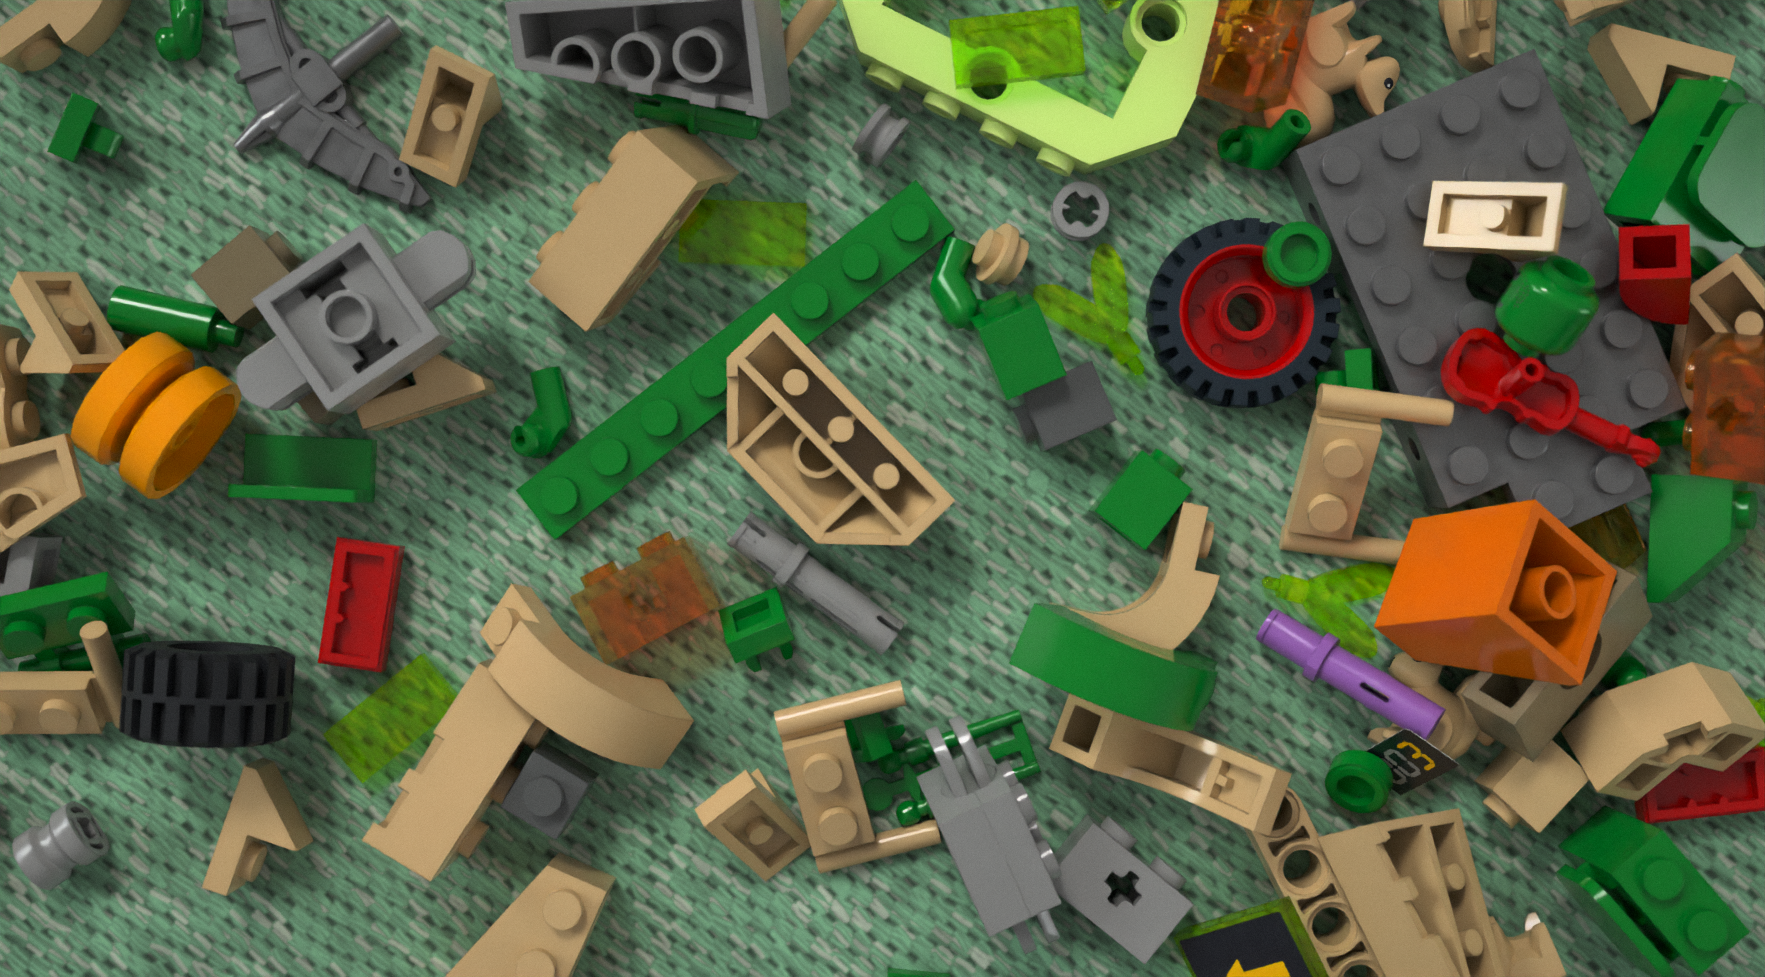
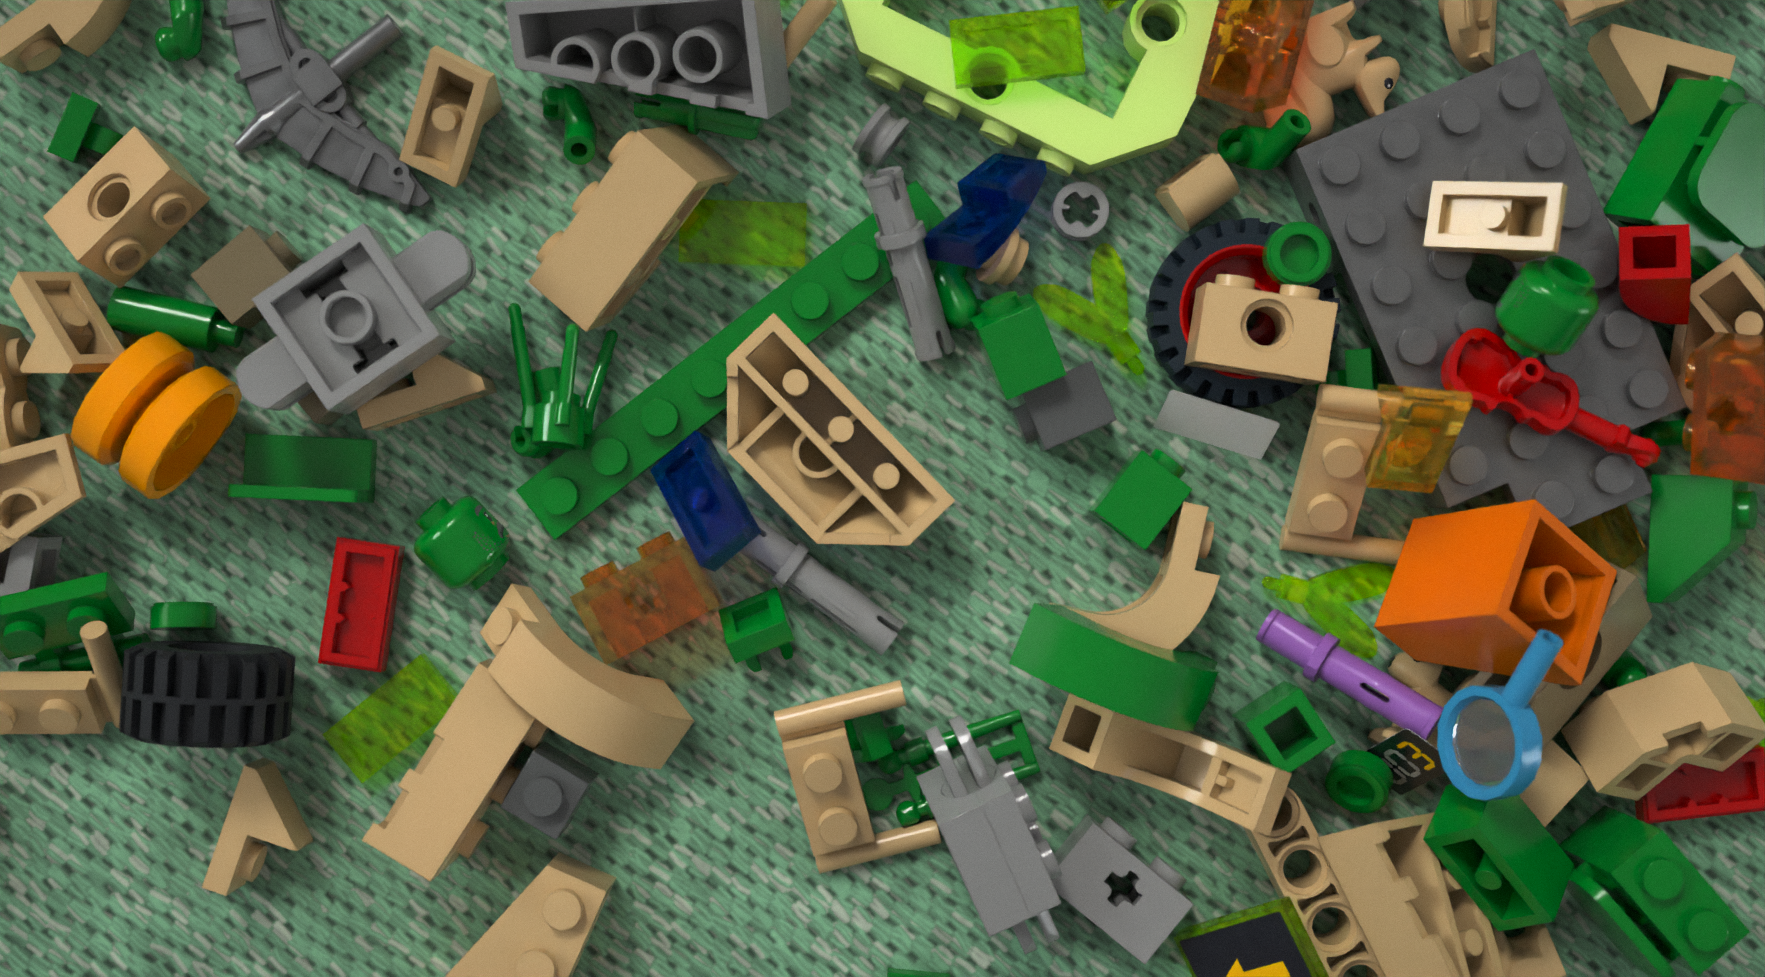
(53, 850): light grey wheel -> none
(126, 208): none -> tan brick
(183, 616): none -> green tile
(461, 542): none -> green head
(559, 419): none -> green plant
(580, 128): none -> green arm
(705, 501): none -> clear blue plate
(754, 823): tan slope -> none
(902, 241): none -> light grey pin
(992, 207): none -> clear blue slope
(1197, 190): none -> tan brick
(1216, 424): none -> white sticker
(1284, 727): none -> green brick
(1301, 336): none -> tan brick
(1414, 436): none -> clear yellow slope
(1490, 732): none -> dark azure piece
(1500, 857): none -> green brick

